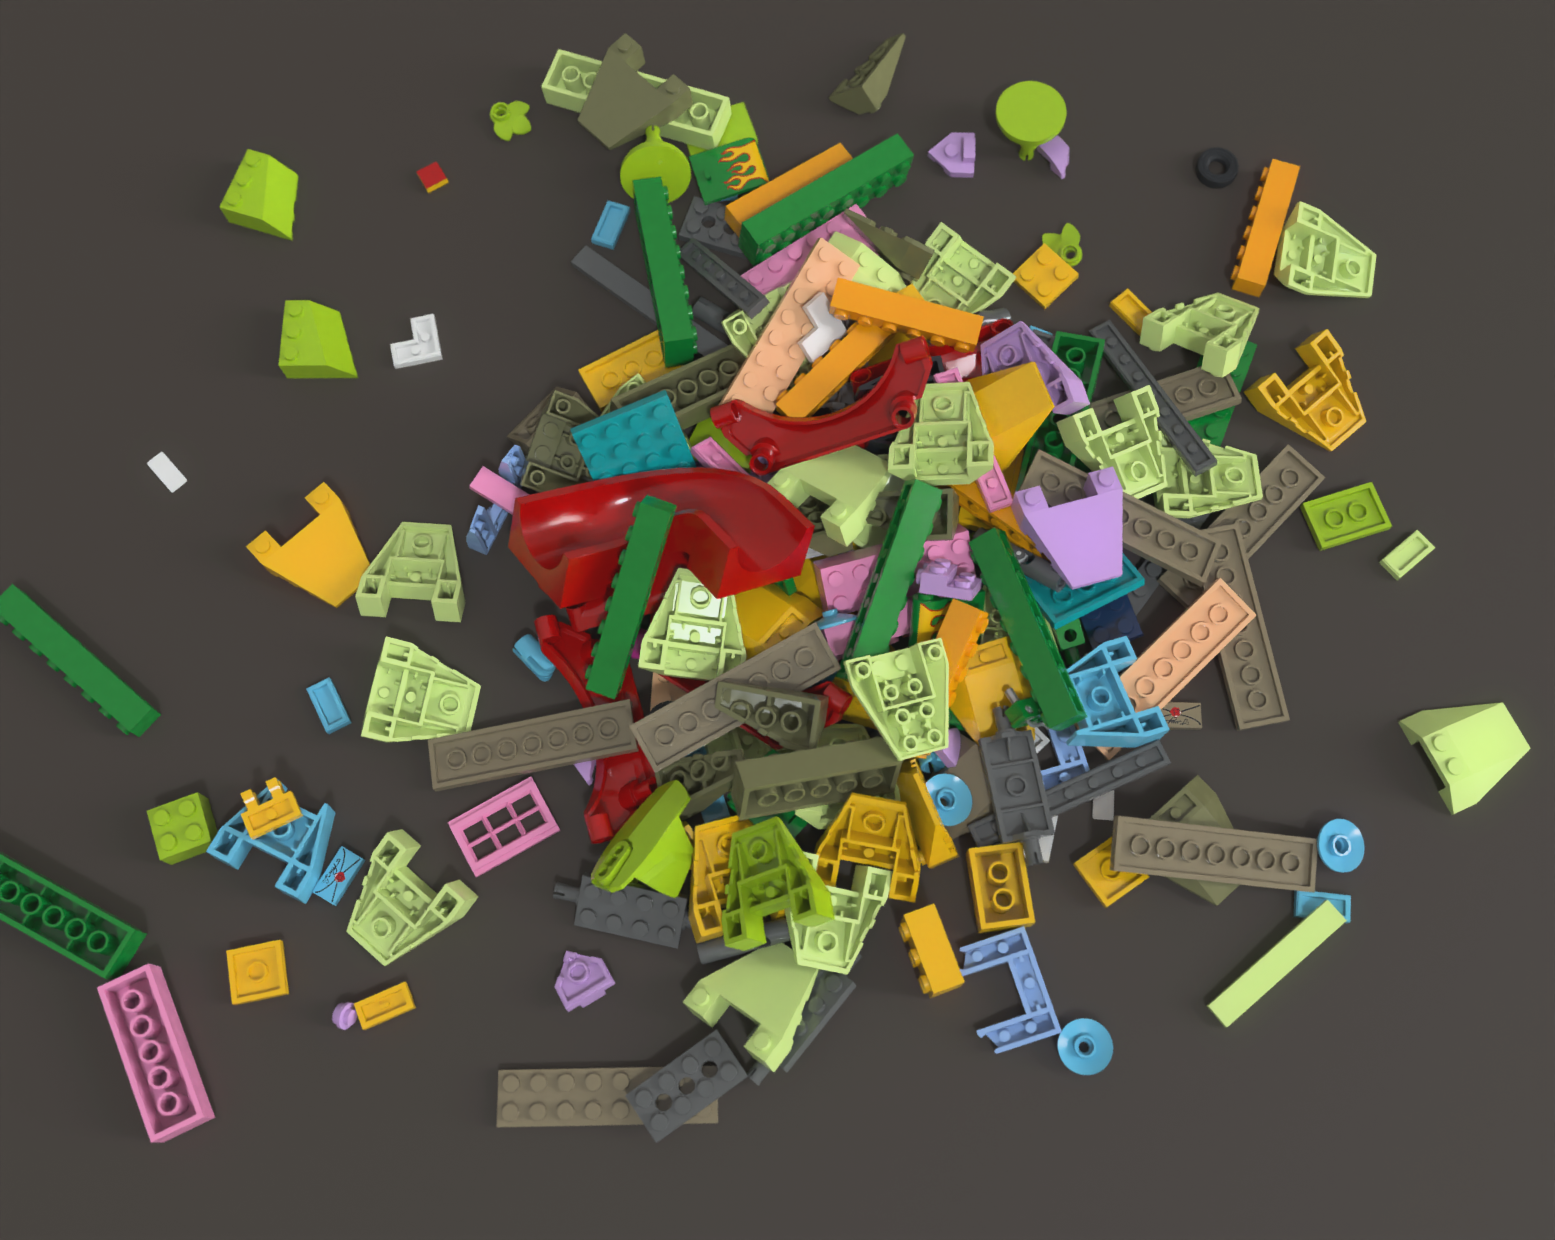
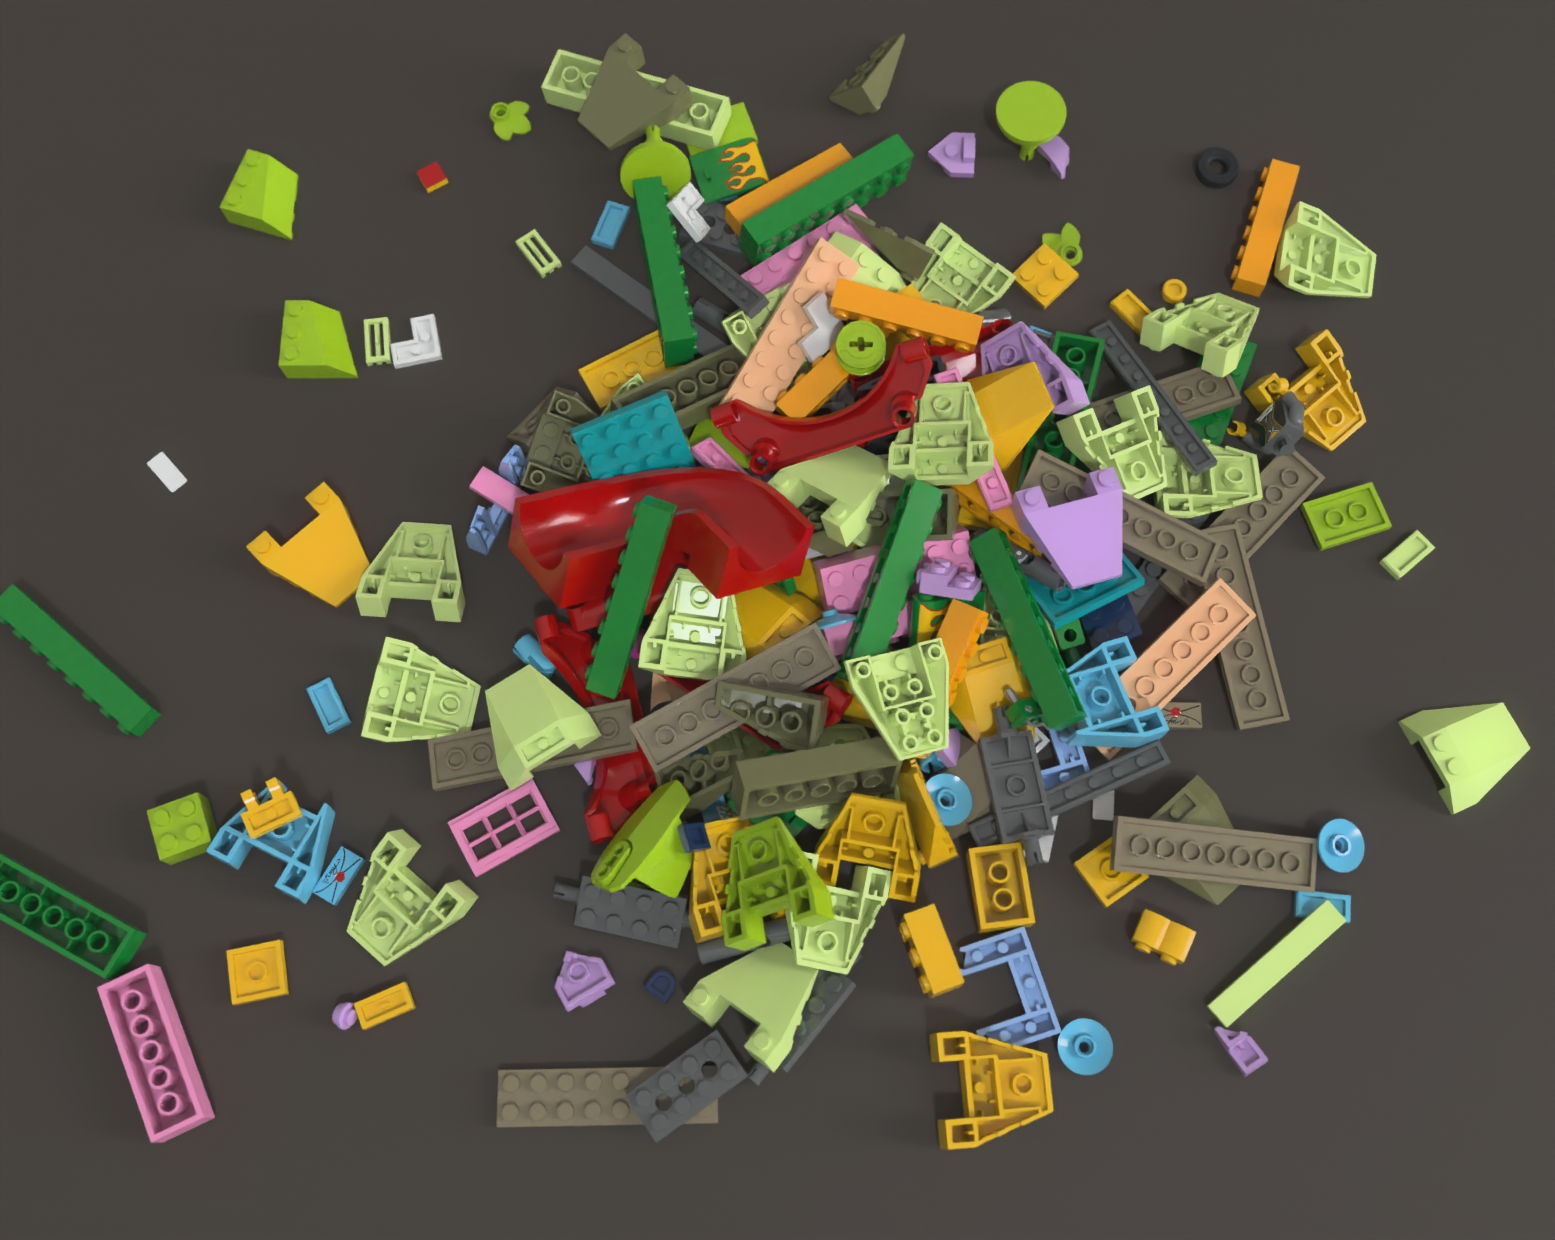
(379, 358): none -> yellowish green tile
(533, 723): none -> yellowish green wedge
(548, 267): none -> yellowish green tile
(661, 985): none -> dark blue tile
(684, 208): none -> white tile
(694, 837): none -> dark blue tile
(726, 812): none -> yellow sticker
(874, 344): none -> lime piece
(999, 1087): none -> yellow wedge
(1163, 937): none -> yellow brick
(1173, 291): none -> yellow tile
(1241, 1050): none -> lavender slope
(1277, 426): none -> torso

